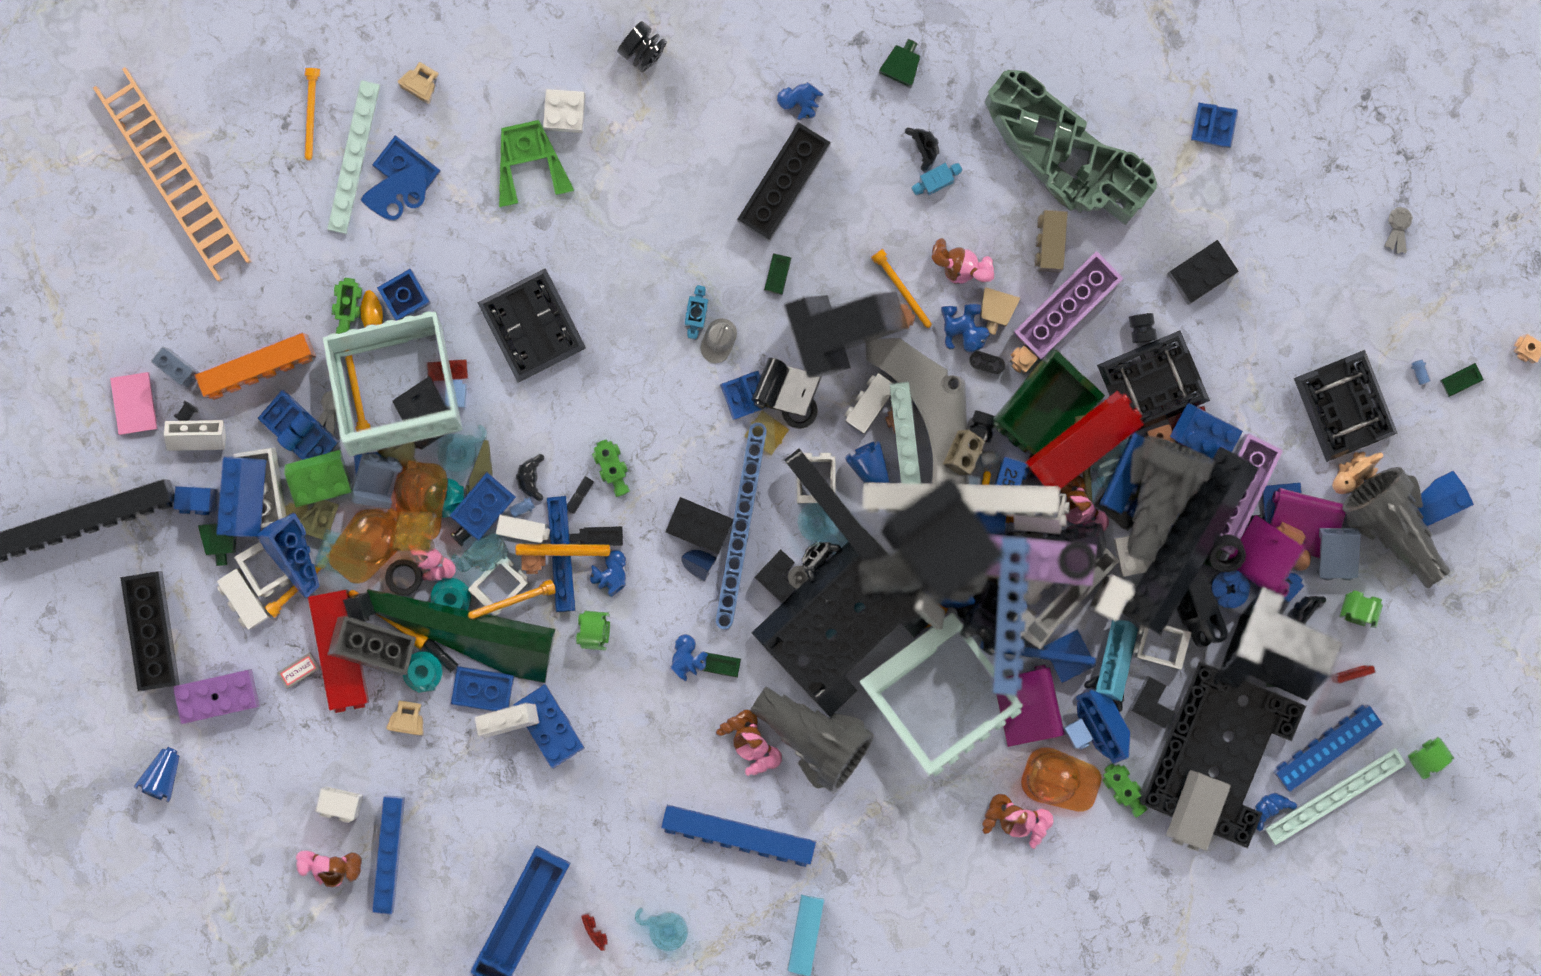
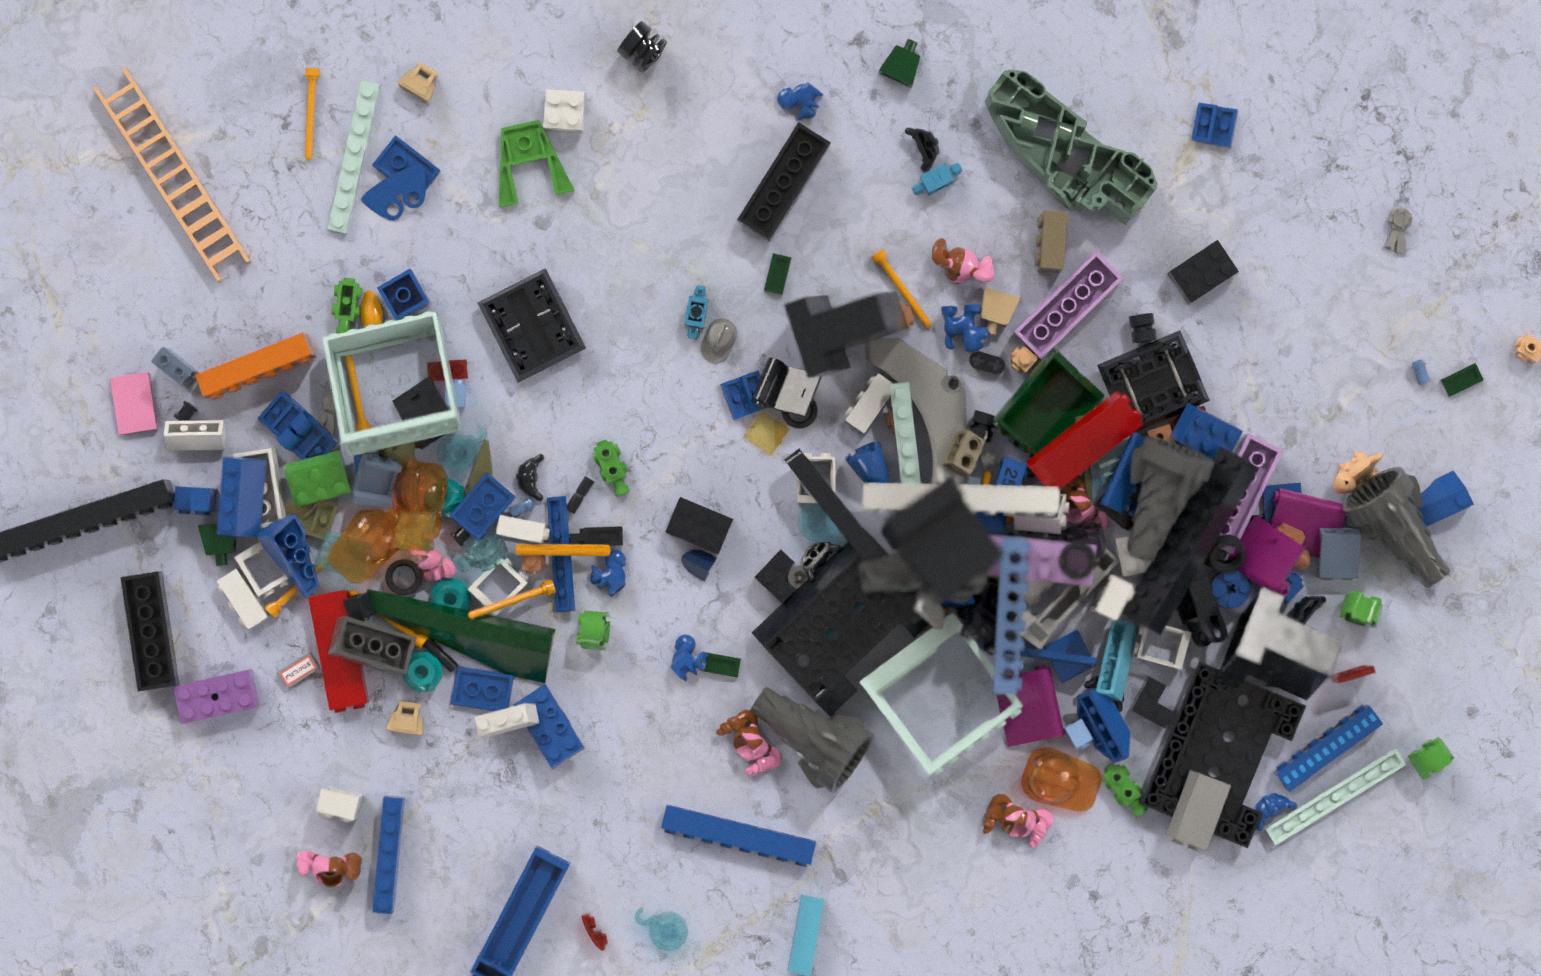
(160, 775): blue cone -> none
(735, 534): medium blue beam -> none
(1345, 405): black piece -> none

